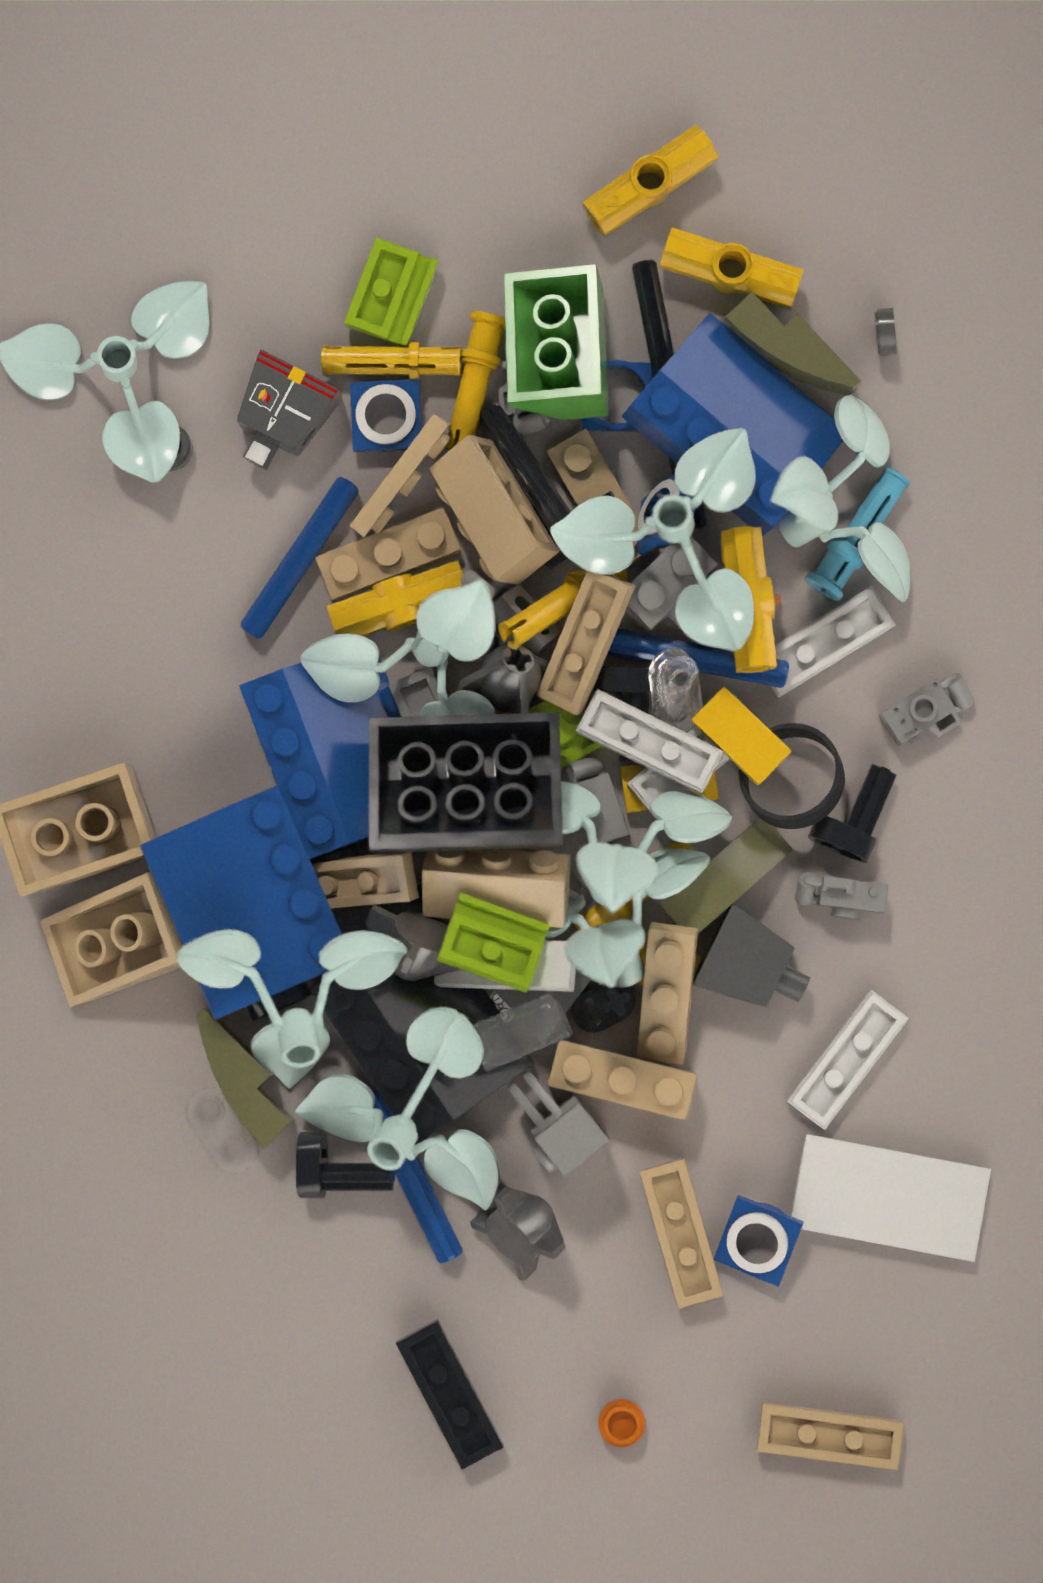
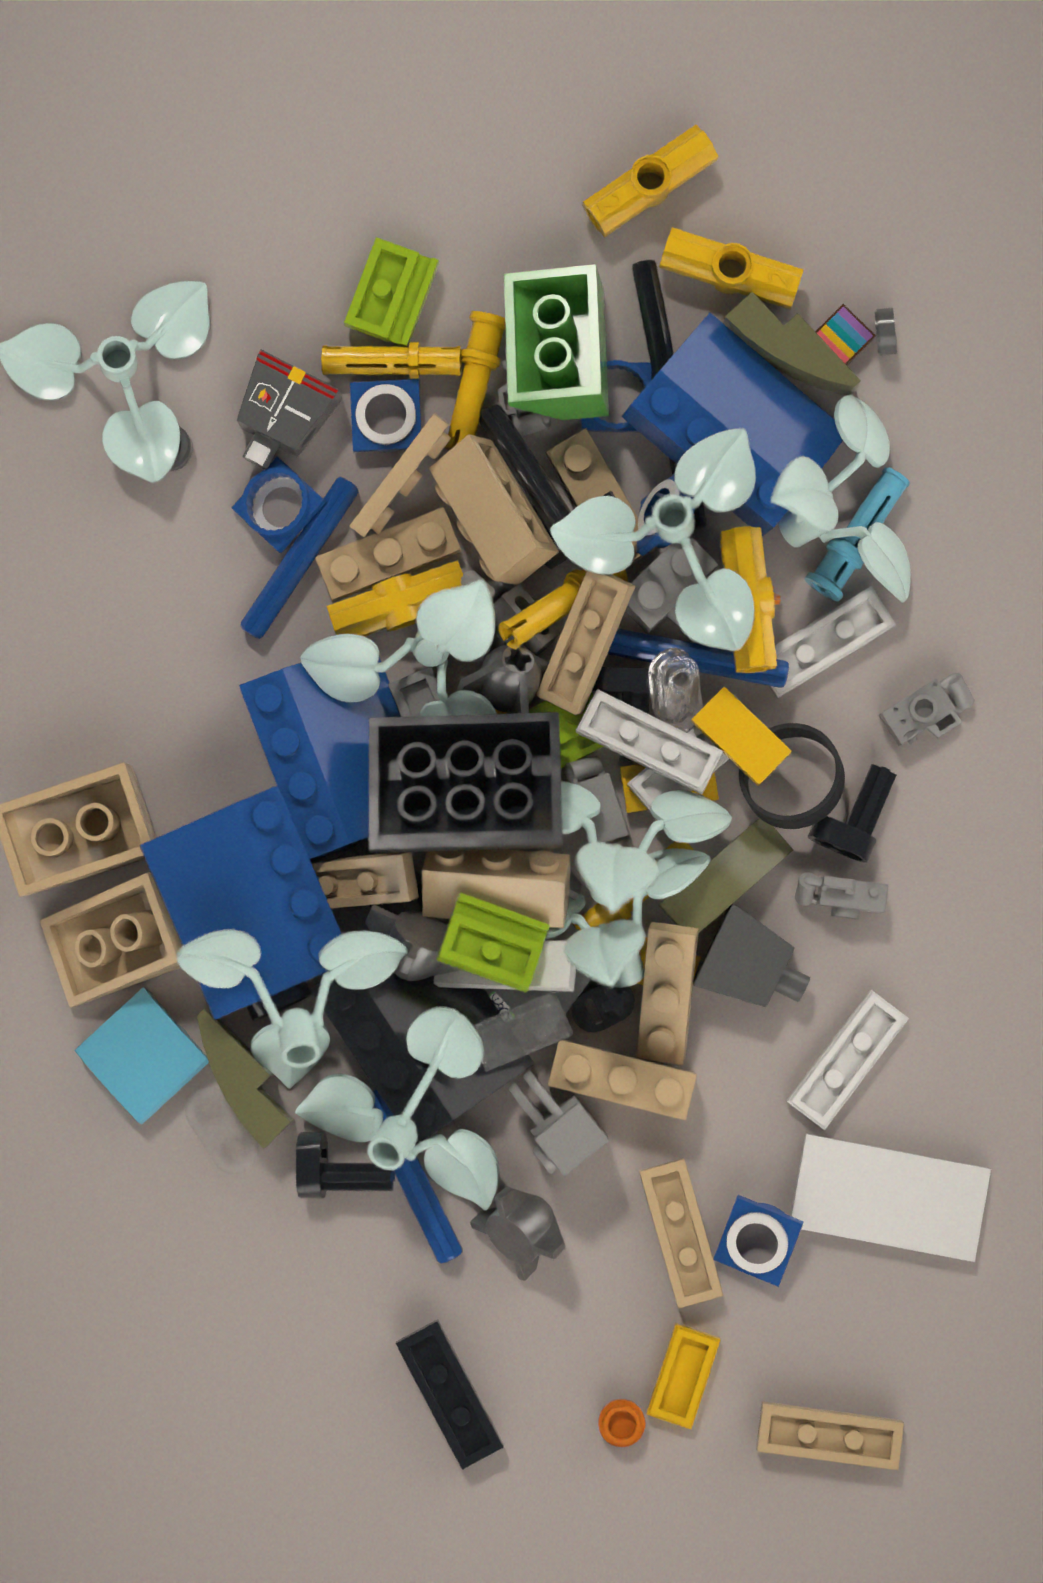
(142, 1055): none -> medium azure slope
(251, 503): none -> blue piece
(683, 1376): none -> yellow tile
(845, 334): none -> tile

